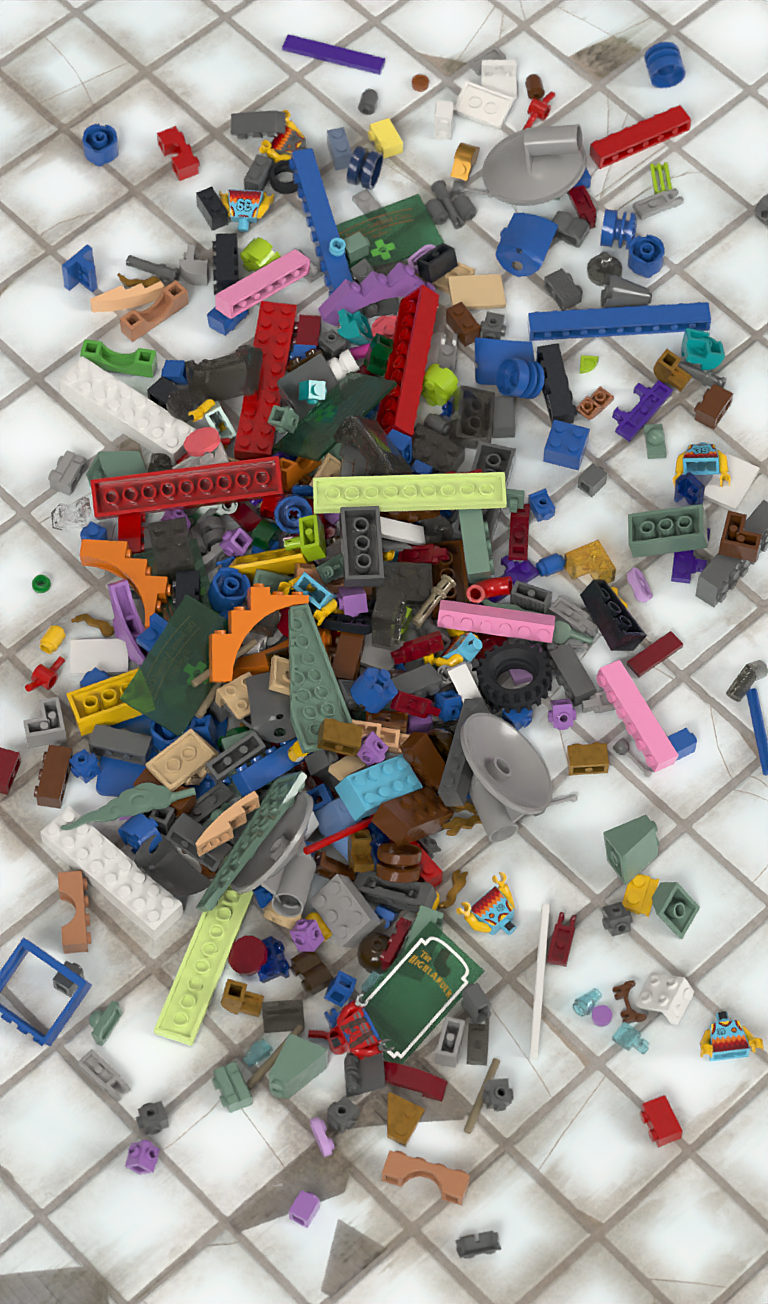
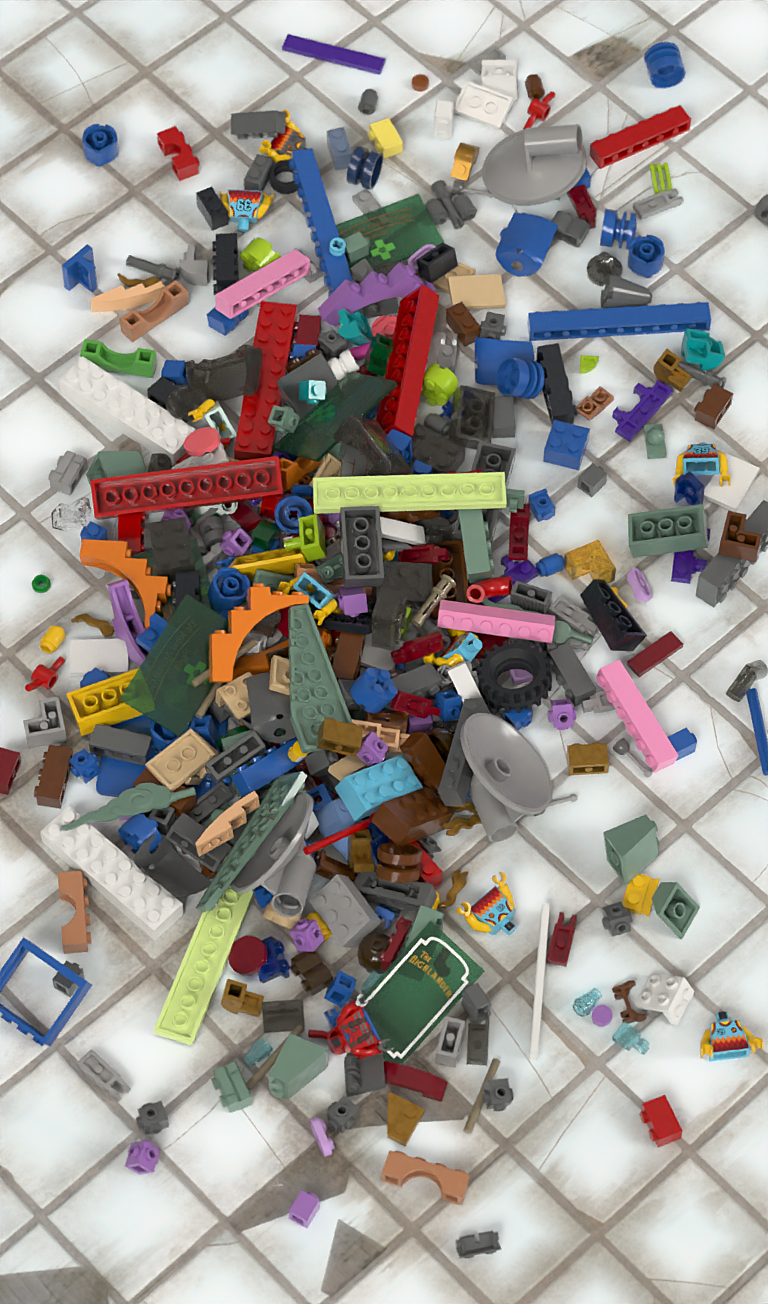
(104, 1022): sand green tile -> none
(562, 289): dark grey brick -> none

